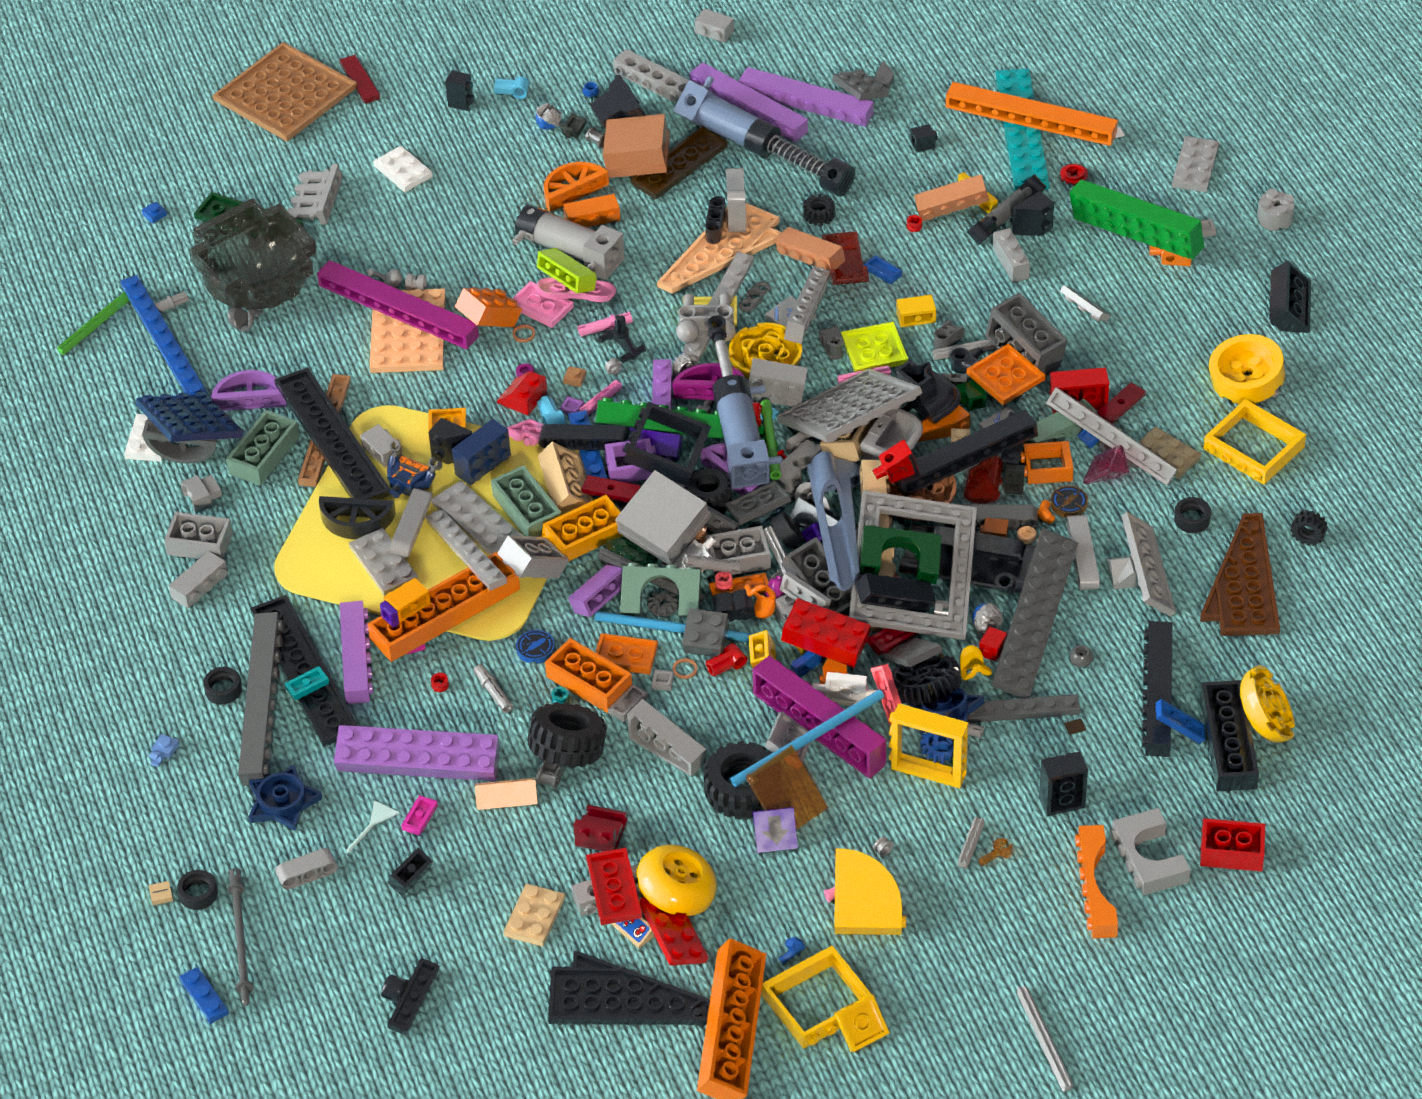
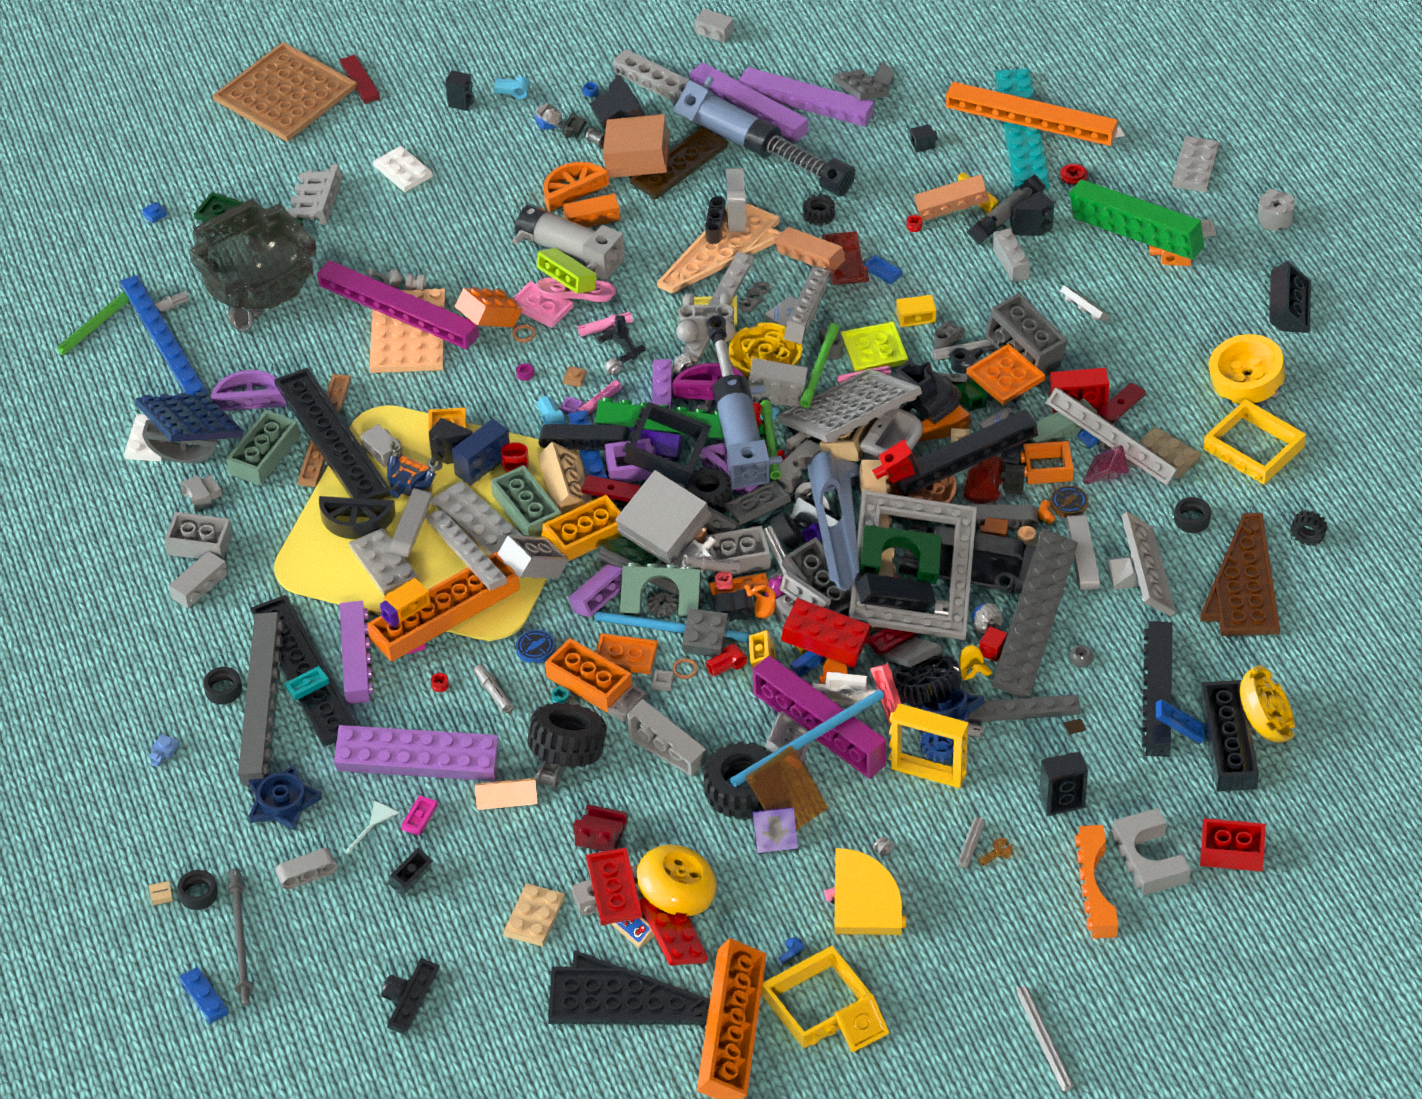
(514, 456): none -> red helmet
(524, 392): red slope -> none
(527, 430): bright pink plate -> none
(808, 393): none -> bright green piece

